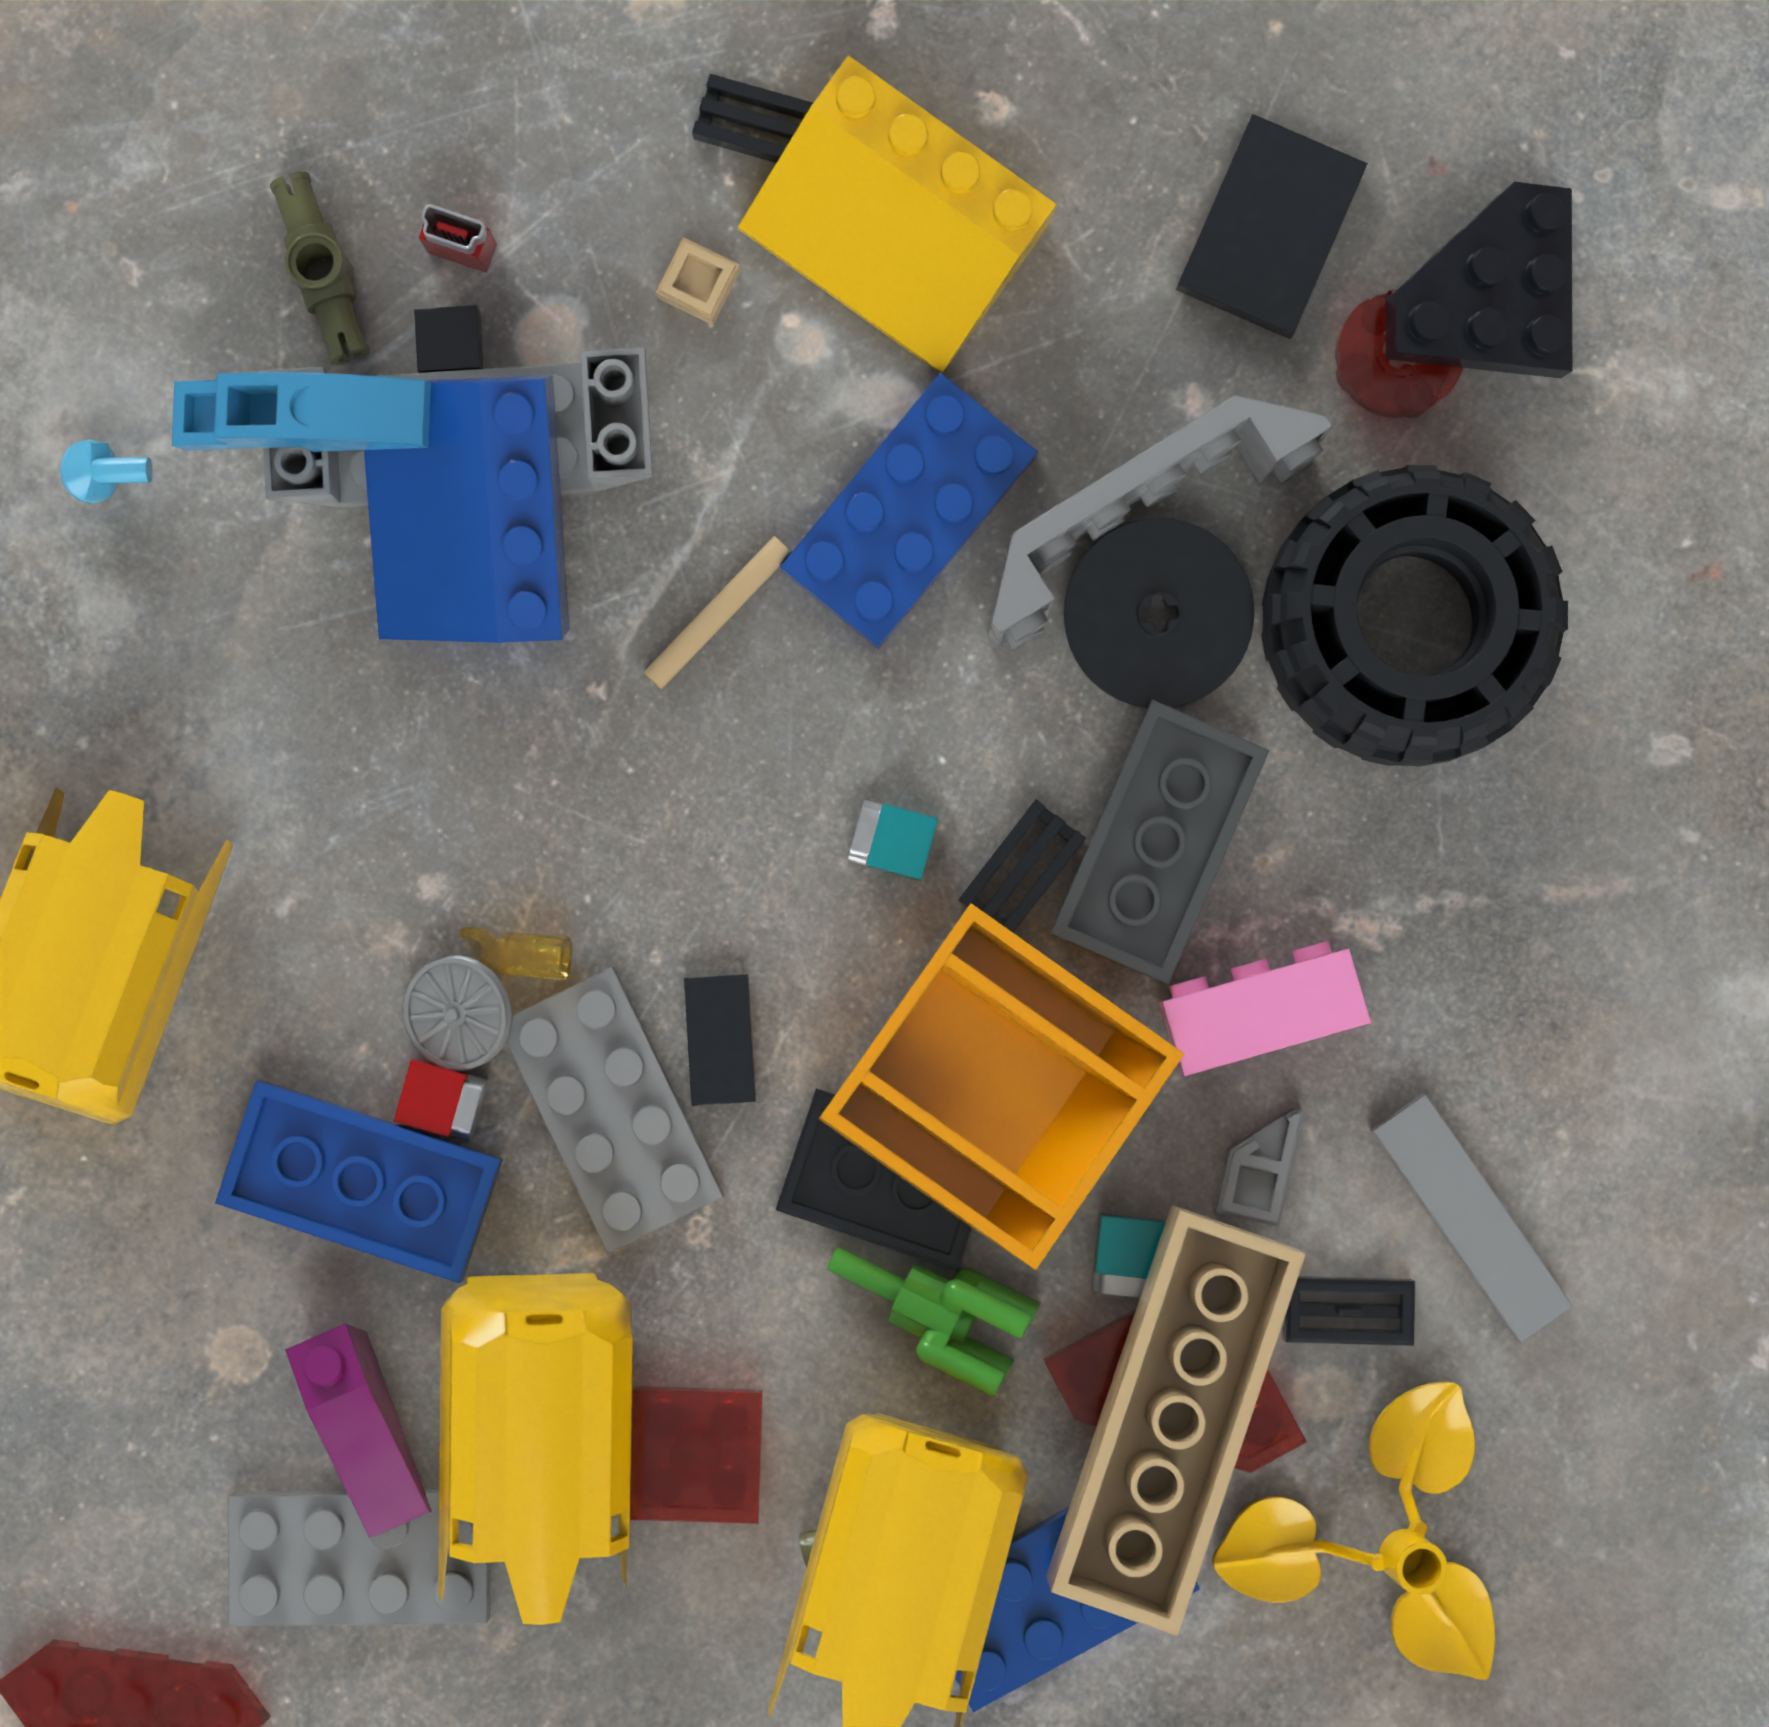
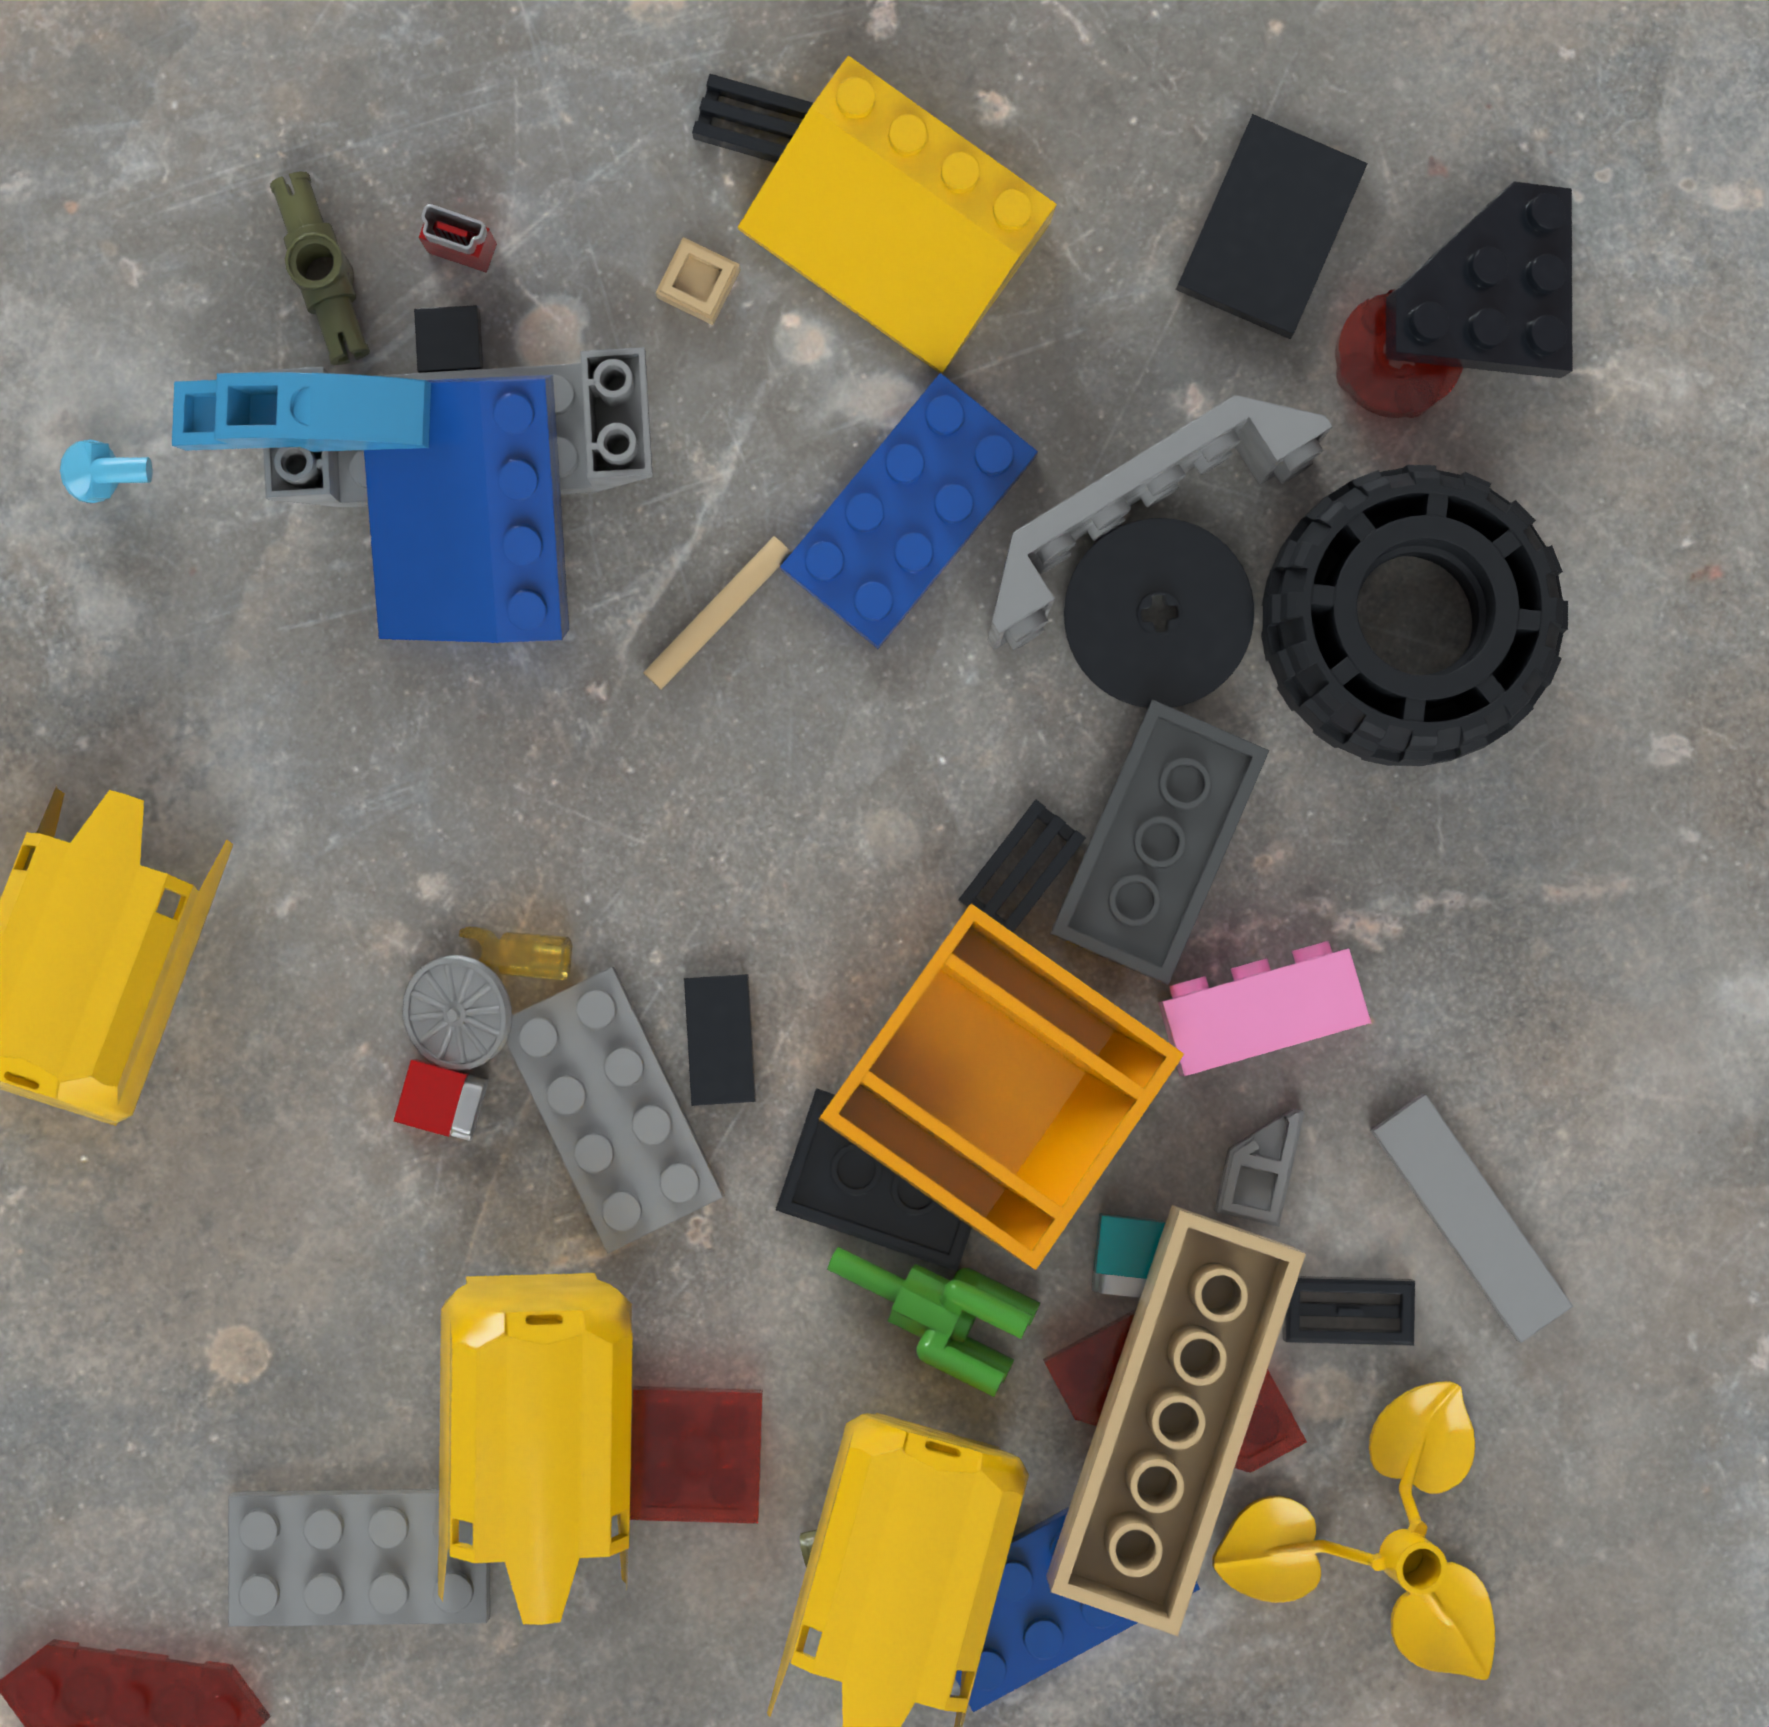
(359, 1181): blue plate -> none
(359, 1427): magenta slope -> none
(892, 839): teal piece -> none

